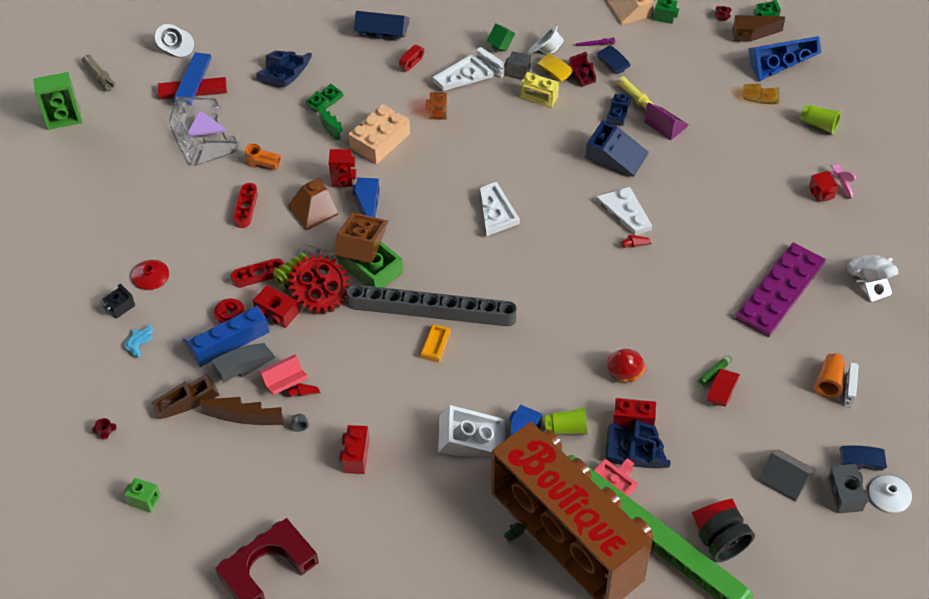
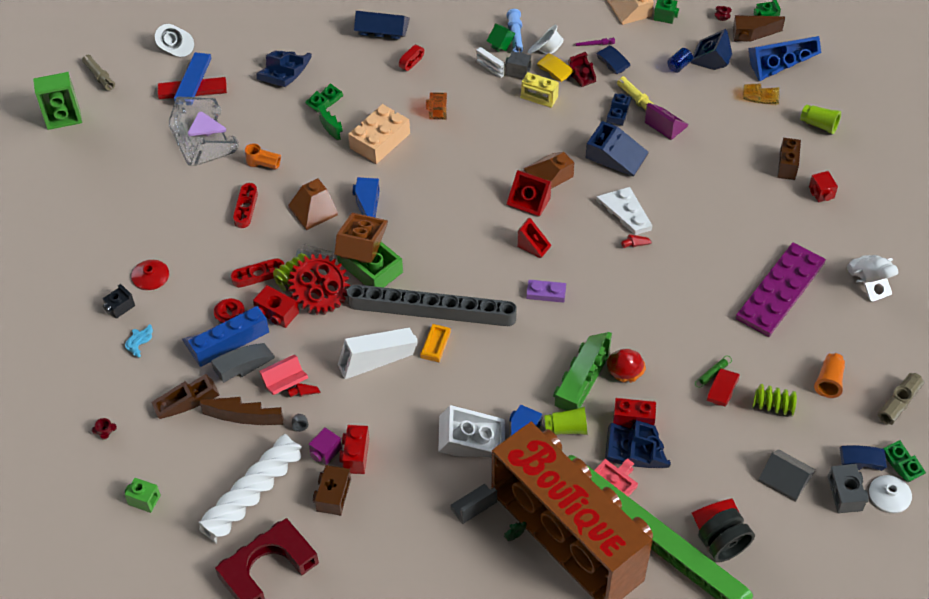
(247, 489): none -> white piece
(325, 446): none -> magenta brick
(332, 490): none -> reddish brown brick
(341, 167): red brick -> none
(375, 350): none -> white slope
(462, 73): white wing -> none
(474, 503): none -> dark grey panel
(497, 209): white wing -> none
(515, 25): none -> light blue pin
(529, 193): none -> red slope
(532, 239): none -> red slope
(546, 291): none -> medium lavender plate
(555, 167): none -> dark orange slope
(583, 372): none -> bright green wedge
(680, 60): none -> clear blue brick
(713, 51): none -> dark blue slope
(775, 399): none -> lime piece
(789, 158): none -> reddish brown brick
(843, 177): bright pink piece -> none
(851, 385): white tile -> none
(900, 398): none -> dark tan piece
(905, 465): none -> green slope

